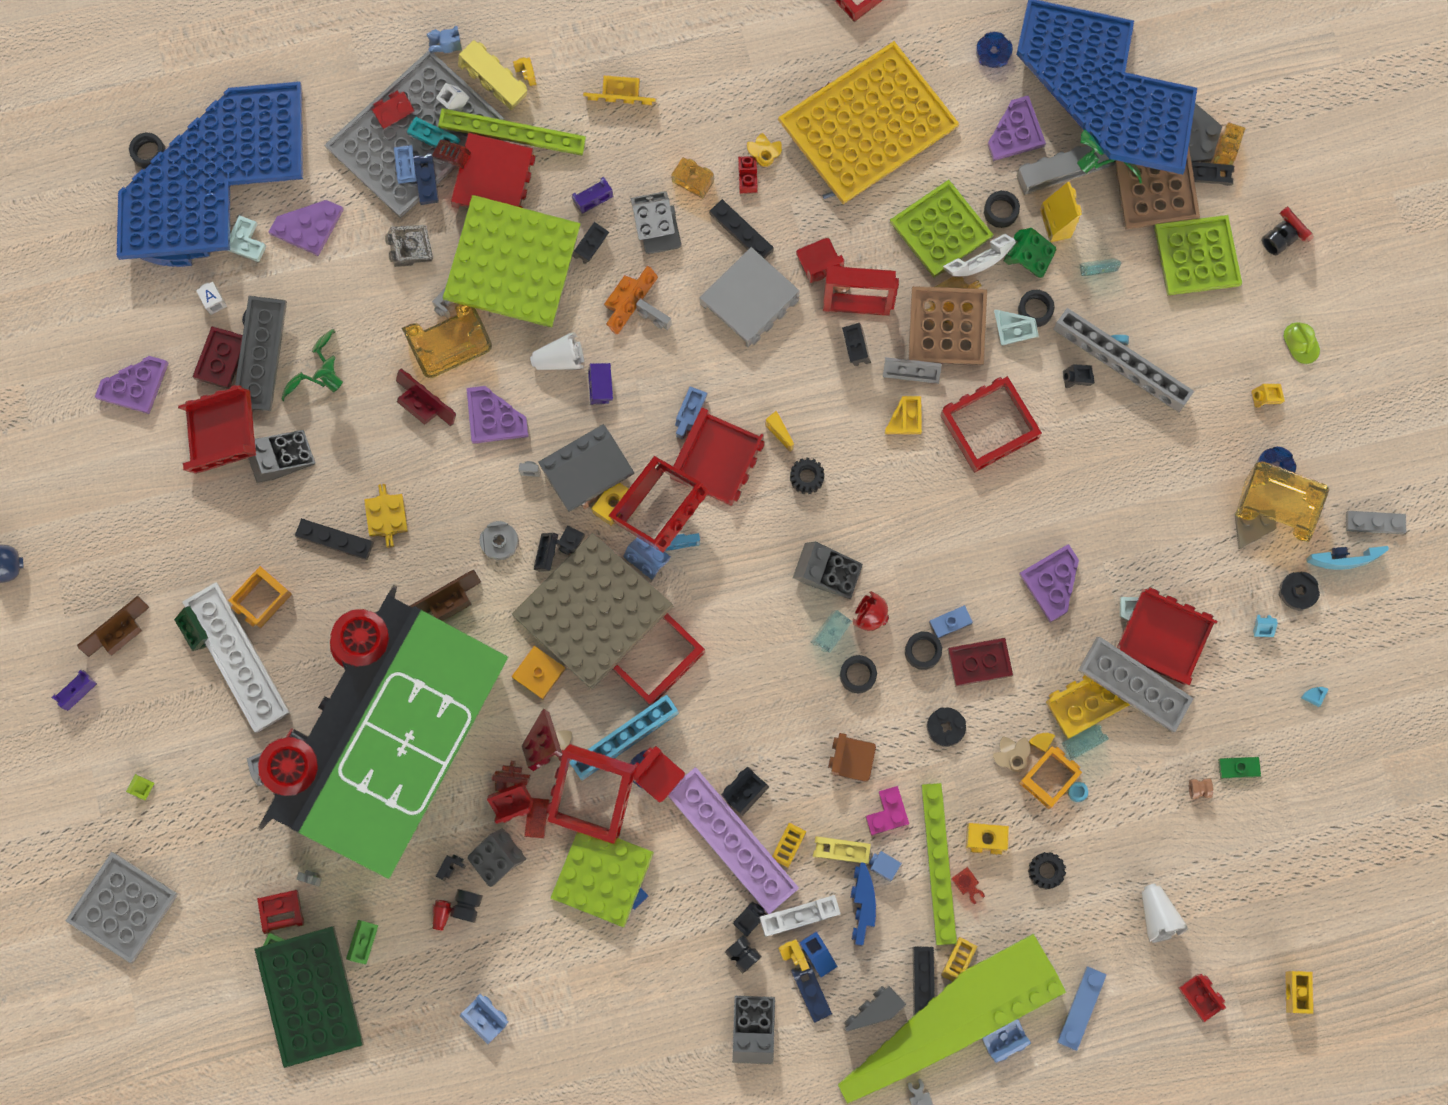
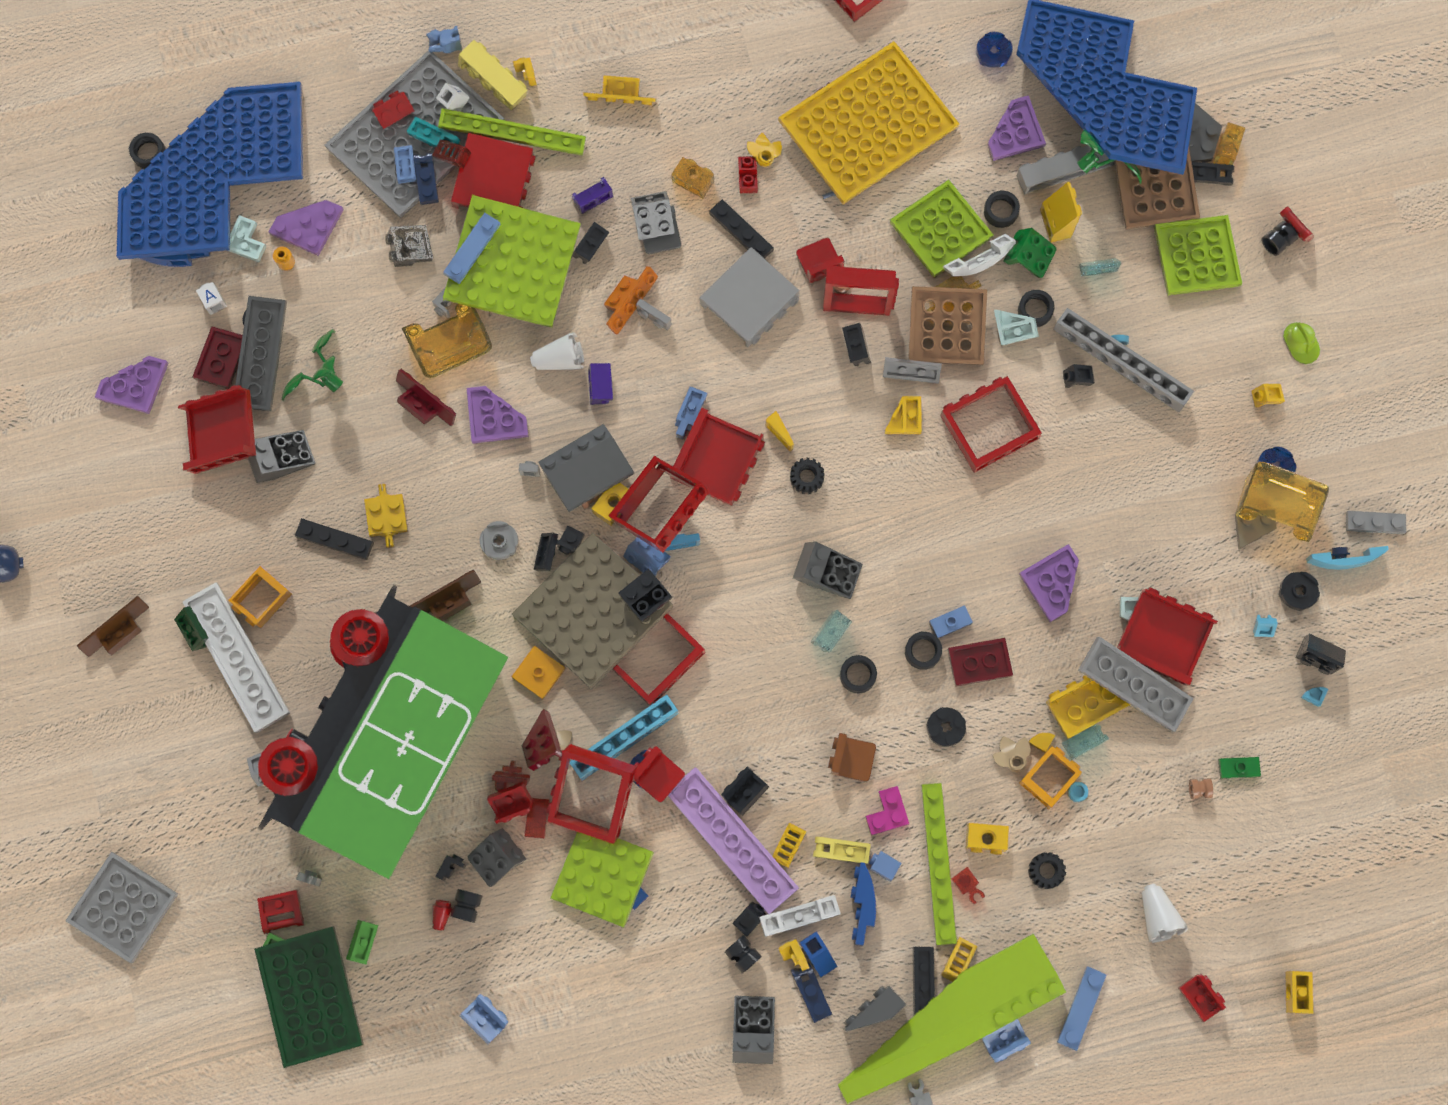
(74, 690): dark purple hinge -> none
(140, 787): lime plate -> none
(284, 258): none -> light orange brick
(471, 248): none -> medium blue plate
(645, 595): none -> black slope
(871, 612): red cylinder -> none
(1321, 654): none -> black slope

